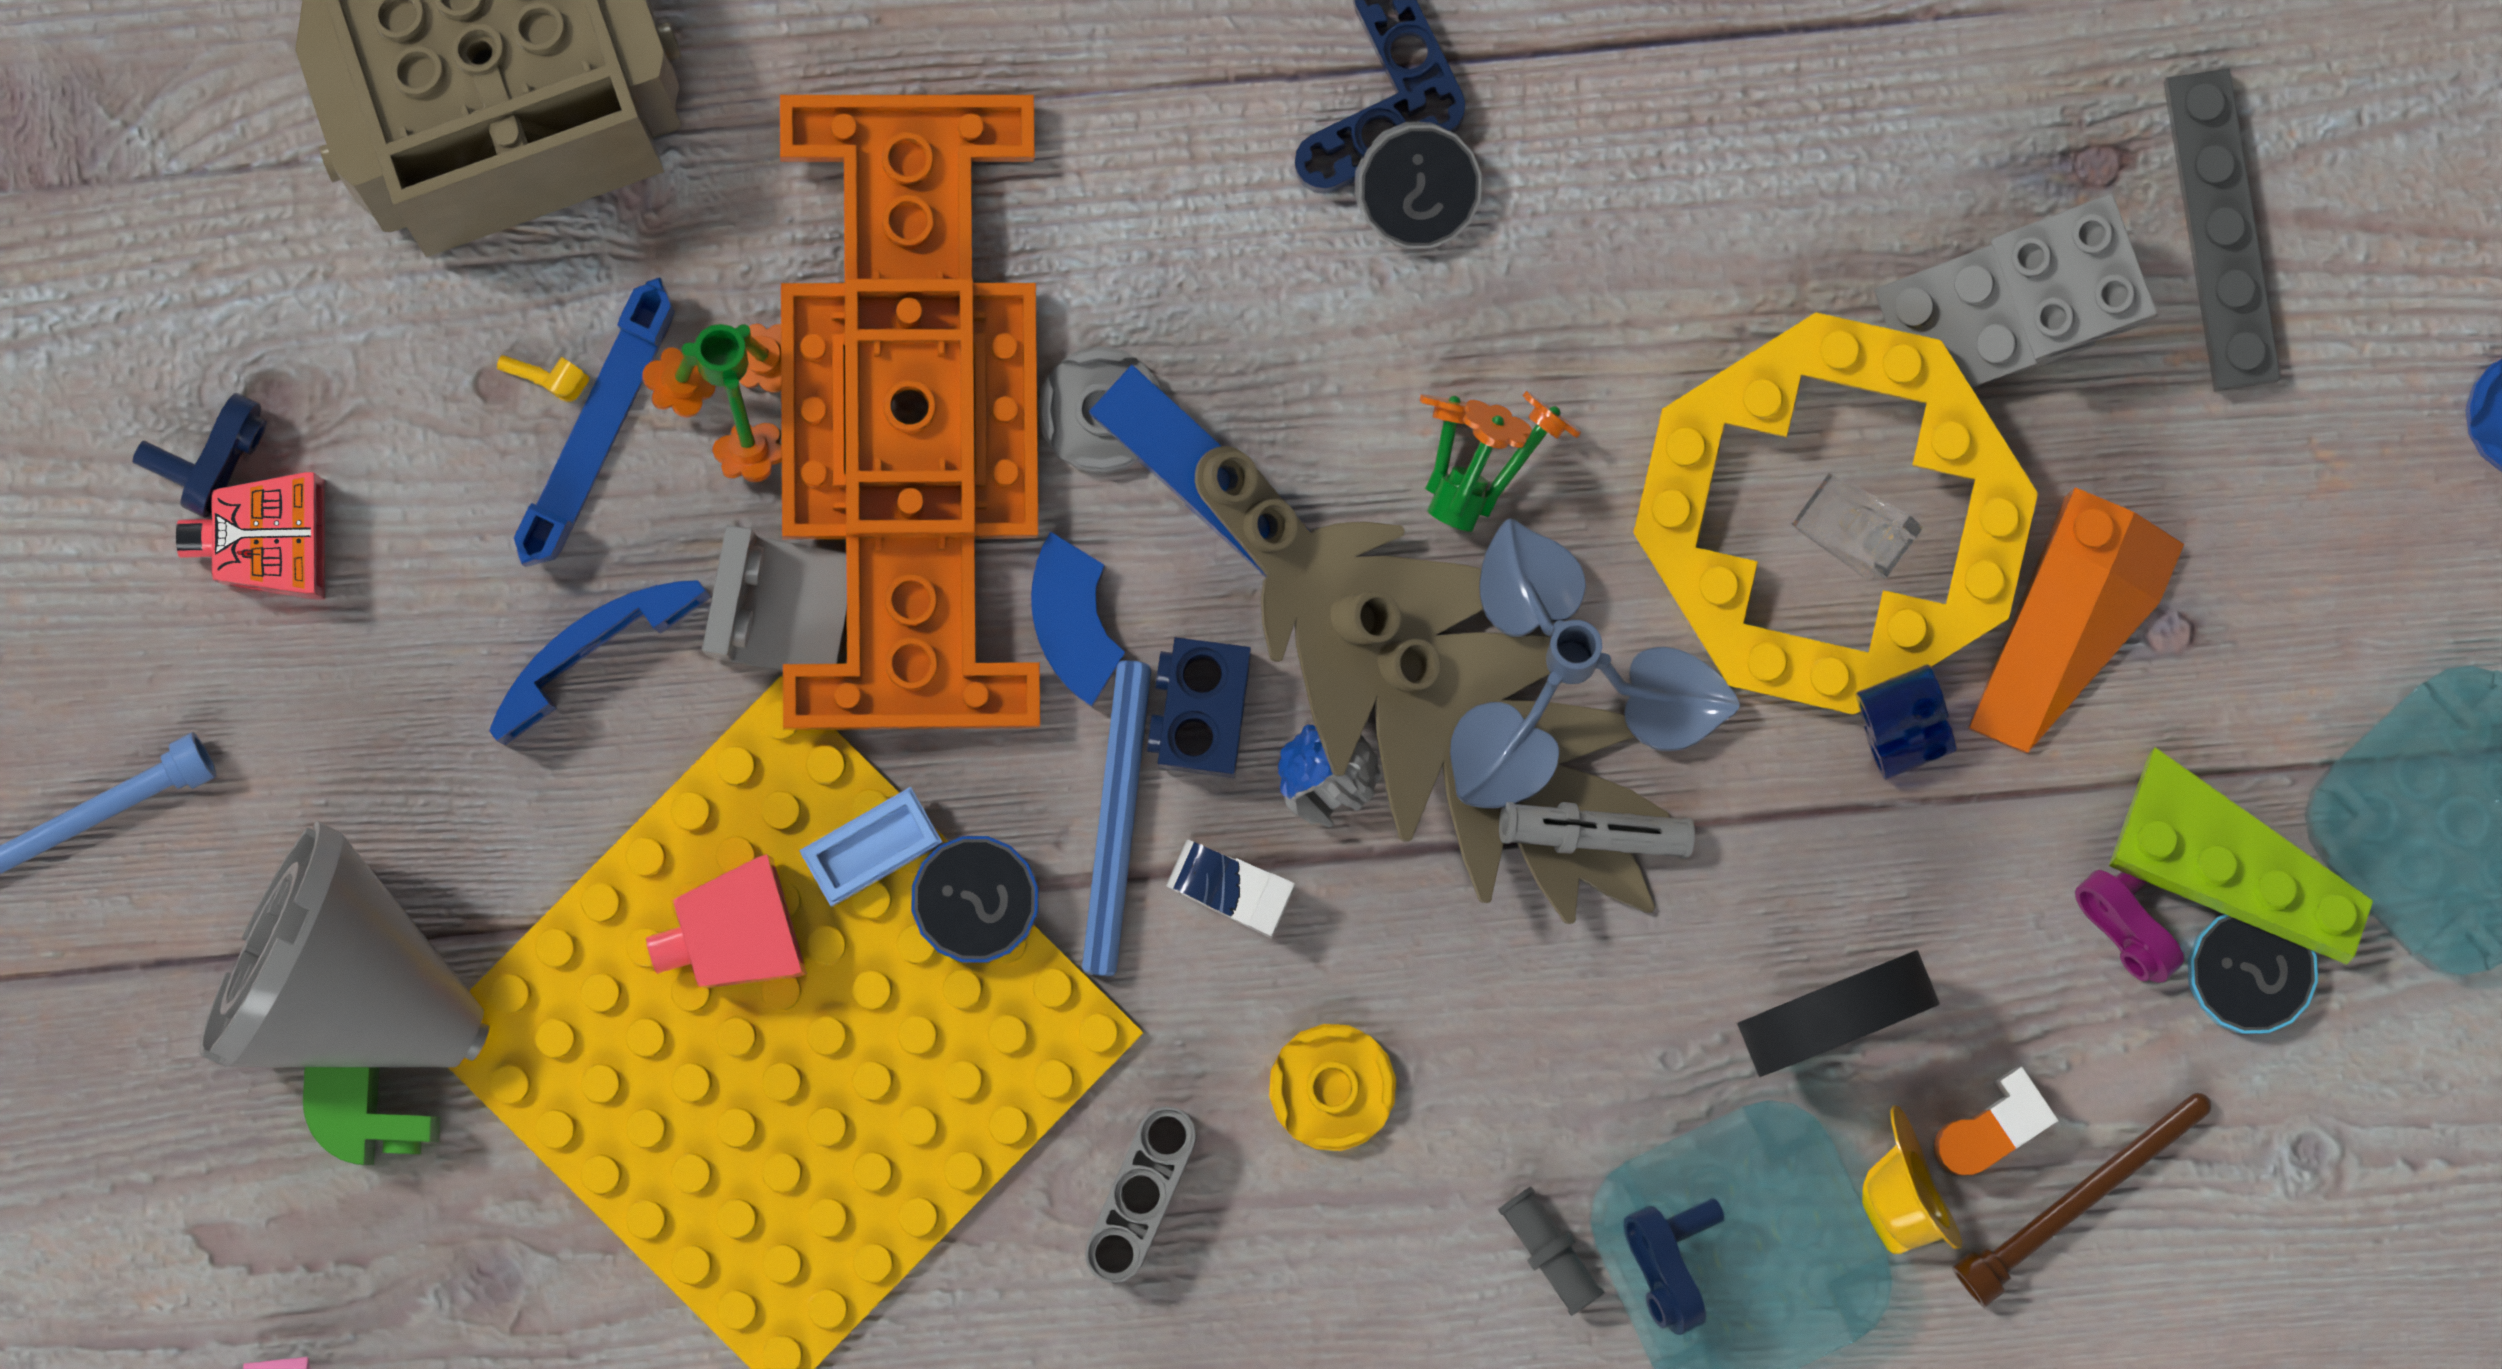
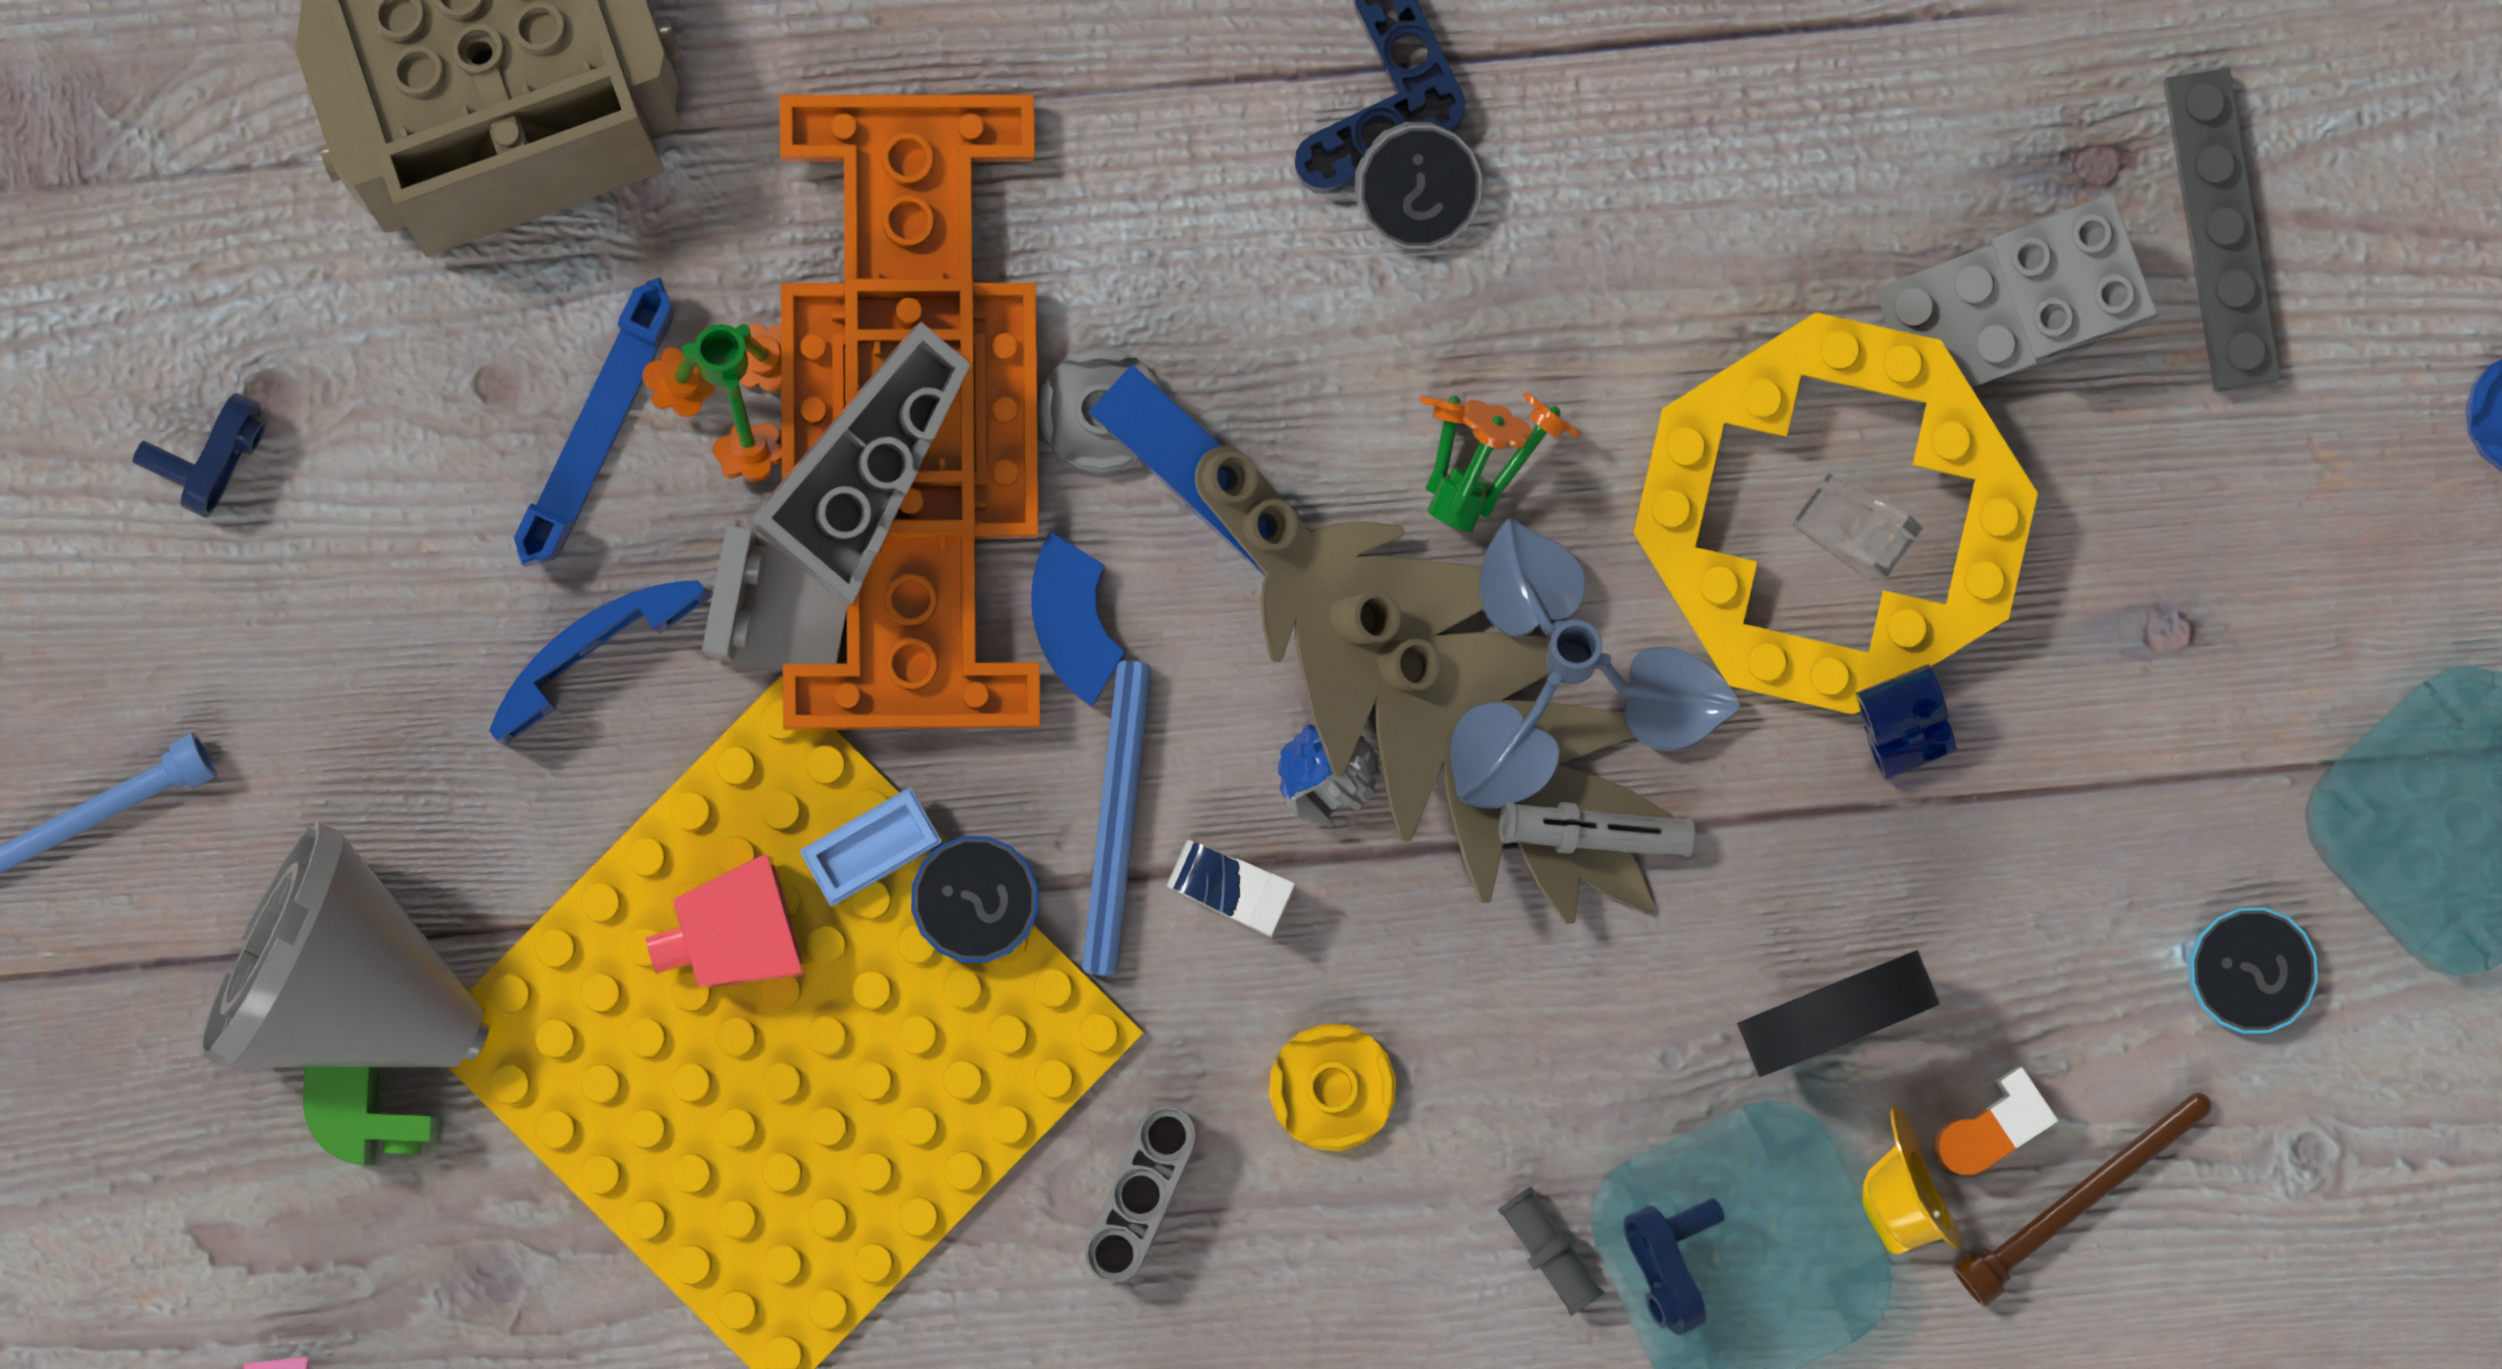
(264, 536): coral torso -> none
(563, 381): yellow hand -> none
(853, 479): none -> light grey wedge
(1217, 709): dark blue brick -> none
(2082, 603): orange wedge -> none
(2144, 944): magenta piece -> none
(2224, 858): lime wing -> none

